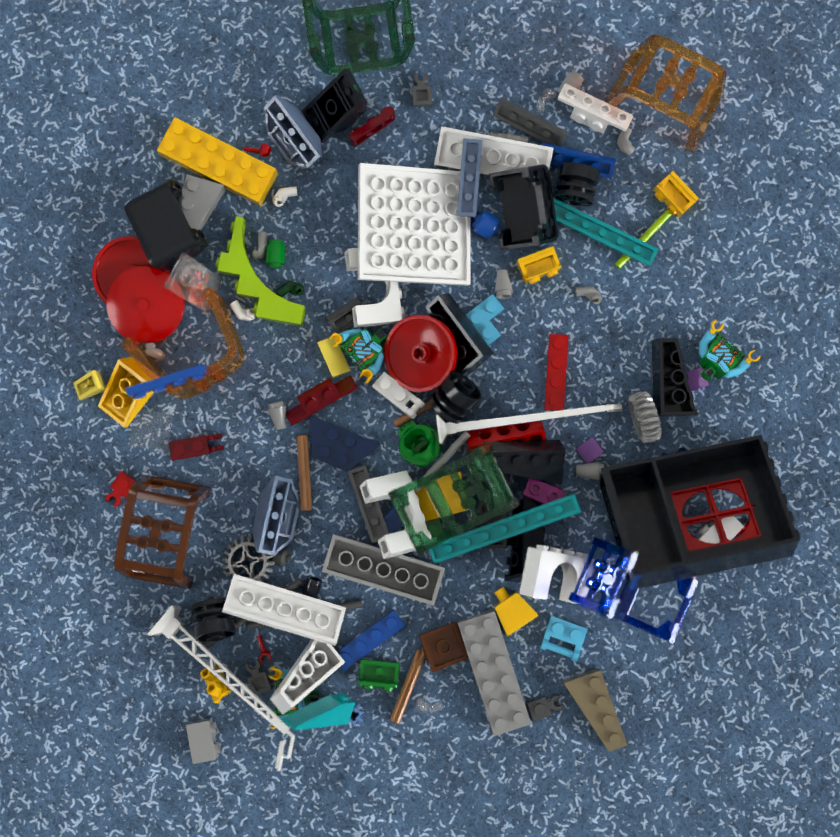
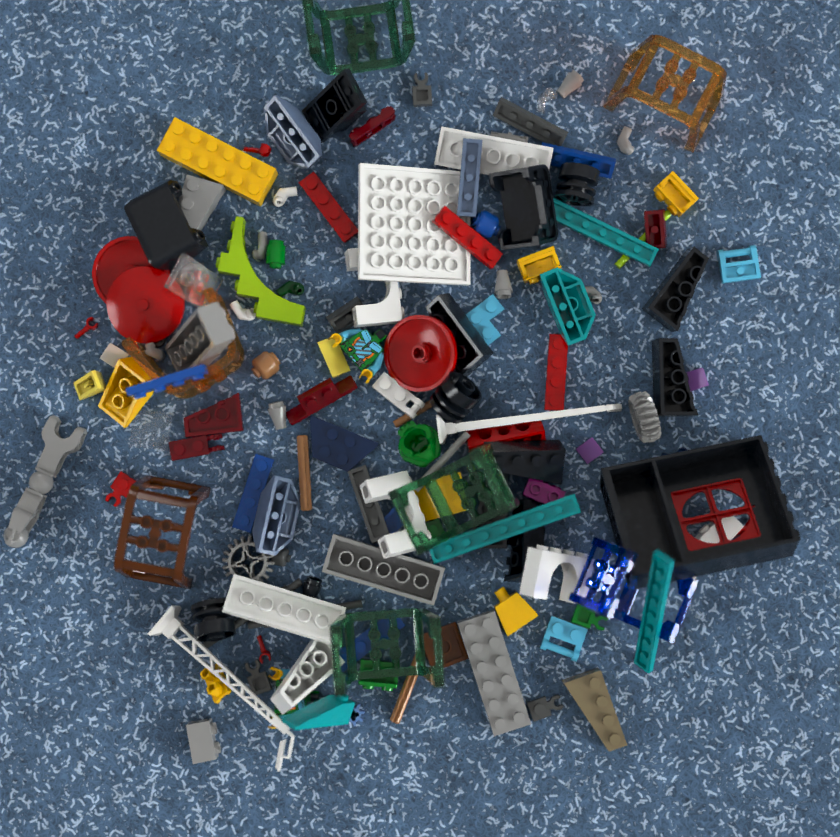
(41, 482): none -> light grey piece
(85, 329): none -> red hand
(112, 354): none -> white slope
(200, 338): none -> light grey brick
(217, 419): none -> dark red wing
(250, 498): none -> blue plate
(265, 365): none -> medium nougat head
(328, 207): none -> red plate
(342, 681): none -> clear green windscreen
(429, 709): clear arm -> none
(467, 237): none -> red plate
(568, 304): none -> teal wedge
(586, 617): none -> green plate
(590, 470): light grey cone -> none
(593, 111): white bracket -> none
(653, 610): none -> teal tile
(655, 228): none -> dark red slope
(673, 295): none -> black wedge
(720, 356): torso -> none
(738, 270): none -> medium azure plate

